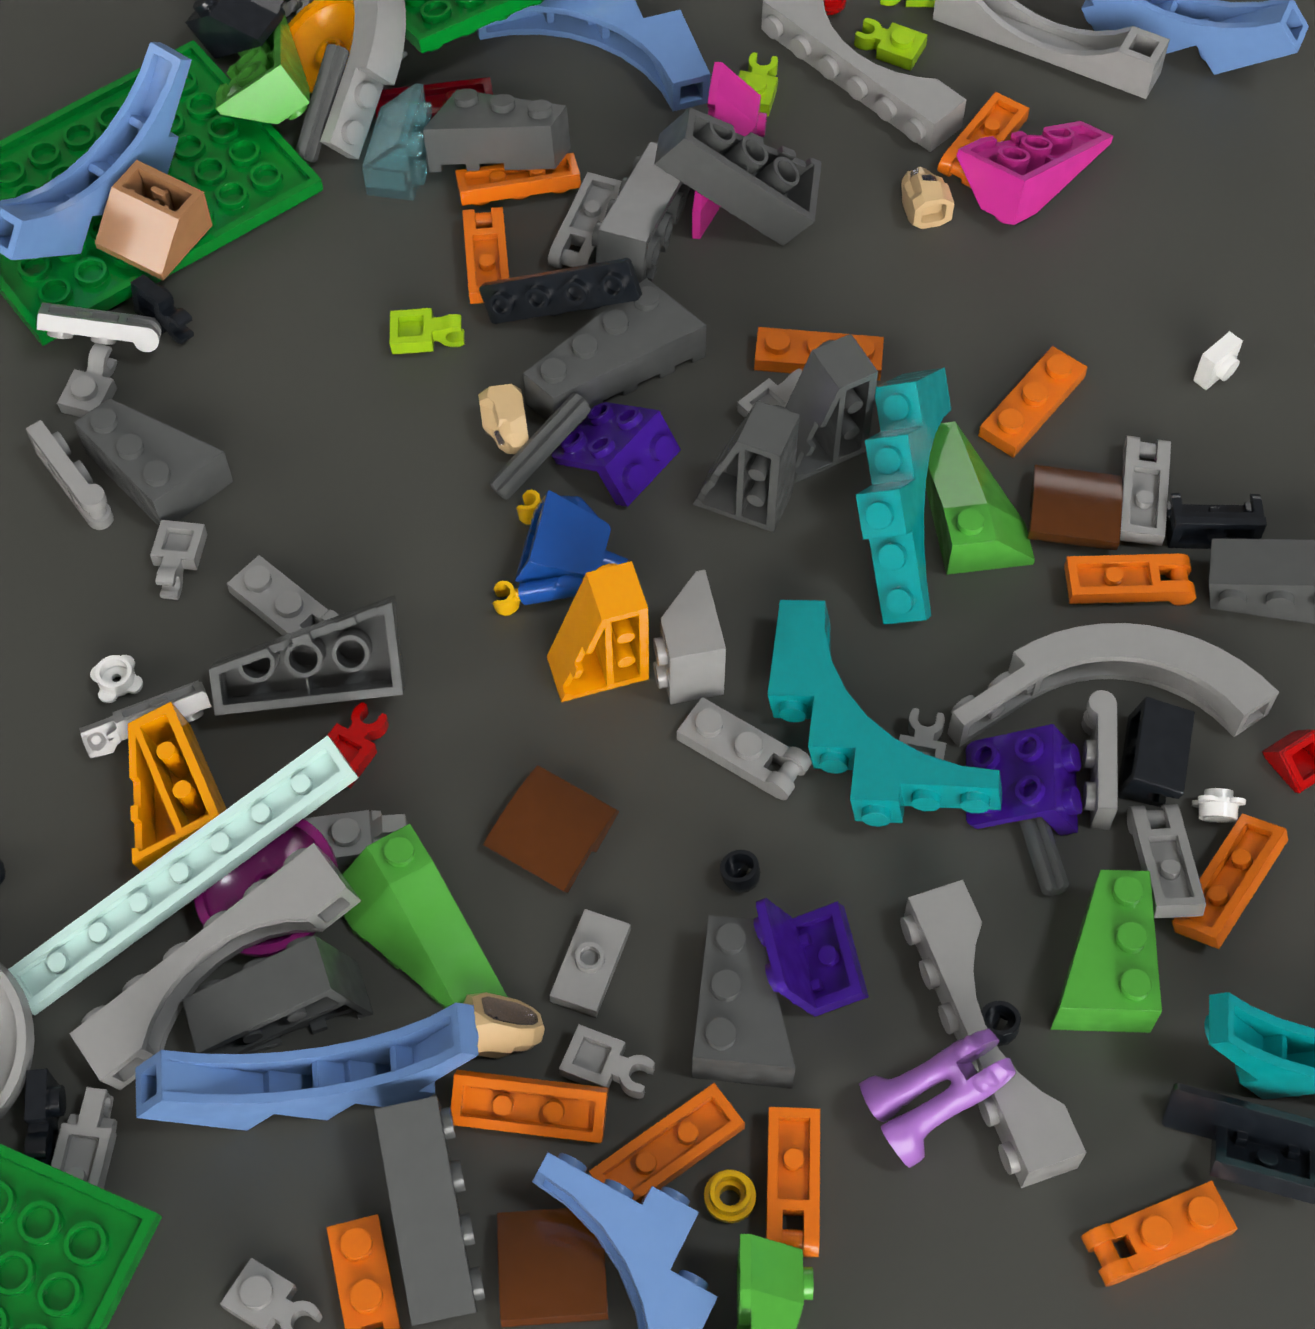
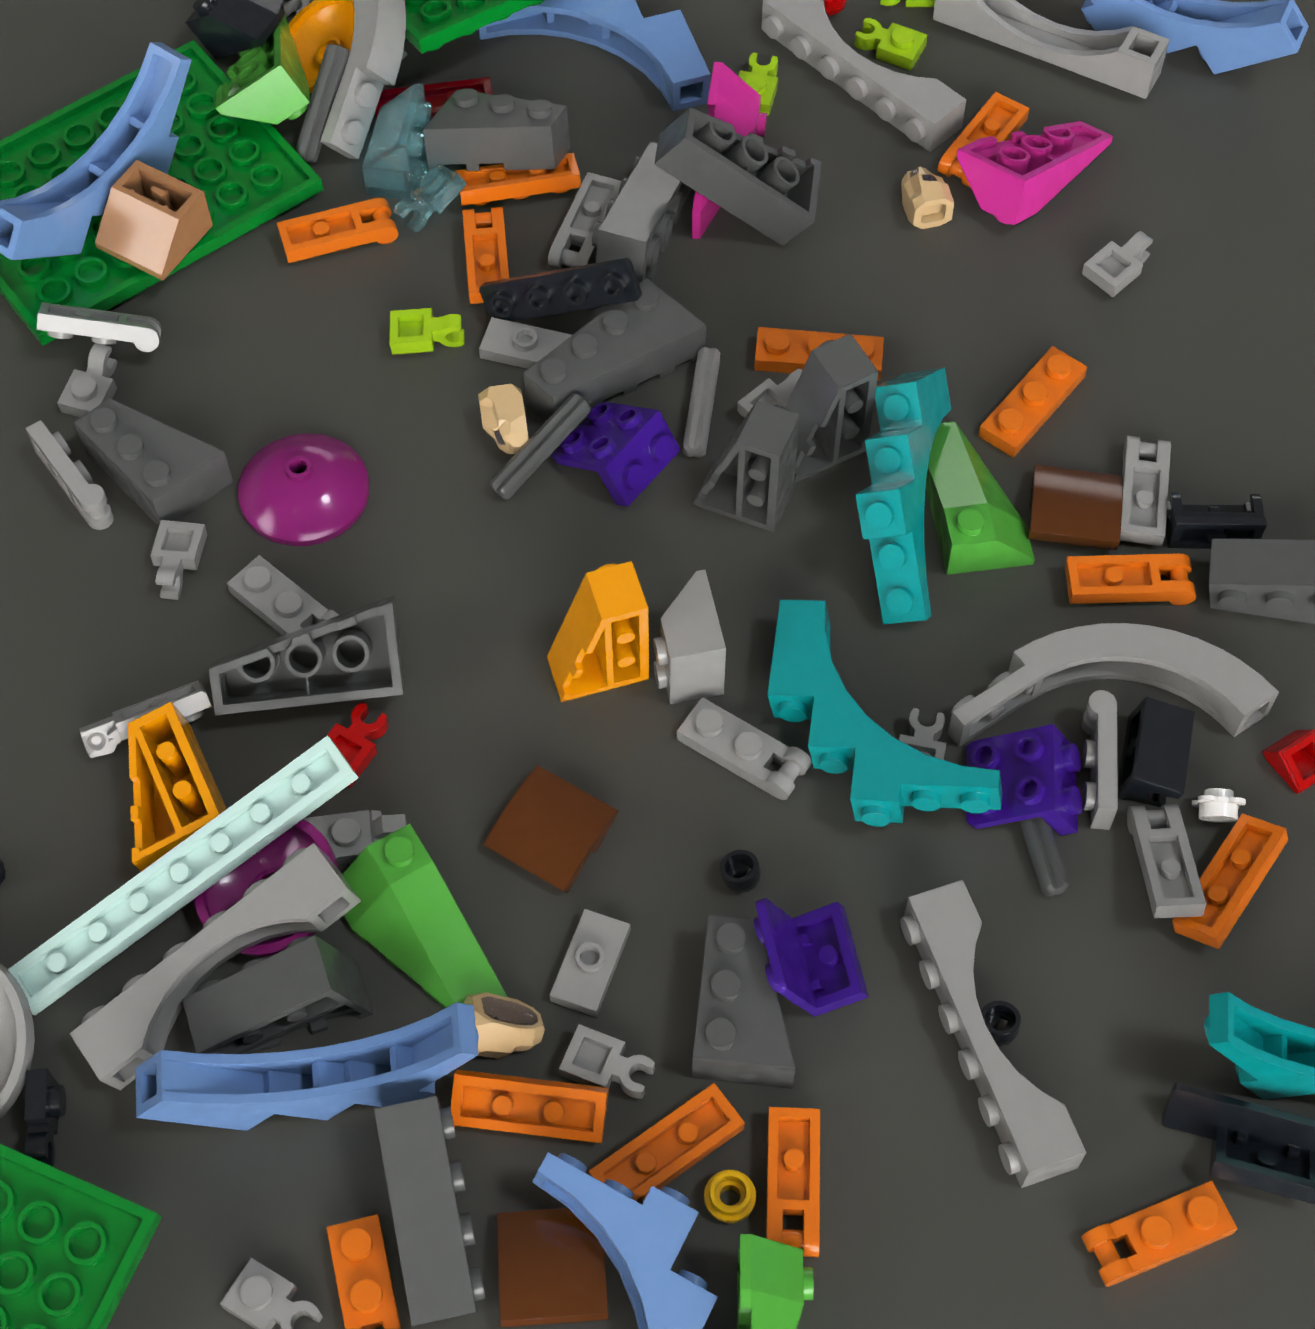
(88, 1139): light grey hinge -> none
(113, 667): white plate -> none
(158, 303): black plate -> none
(306, 505): none -> magenta dish
(337, 229): none -> orange plate
(433, 194): none -> clear light blue plate
(518, 343): none -> light grey plate
(559, 550): blue torso -> none
(701, 402): none -> light grey axle
(967, 1088): medium lavender piece -> none
(1114, 961): bright green wedge -> none
(1118, 266): none -> light grey plate
(1218, 361): white plate -> none

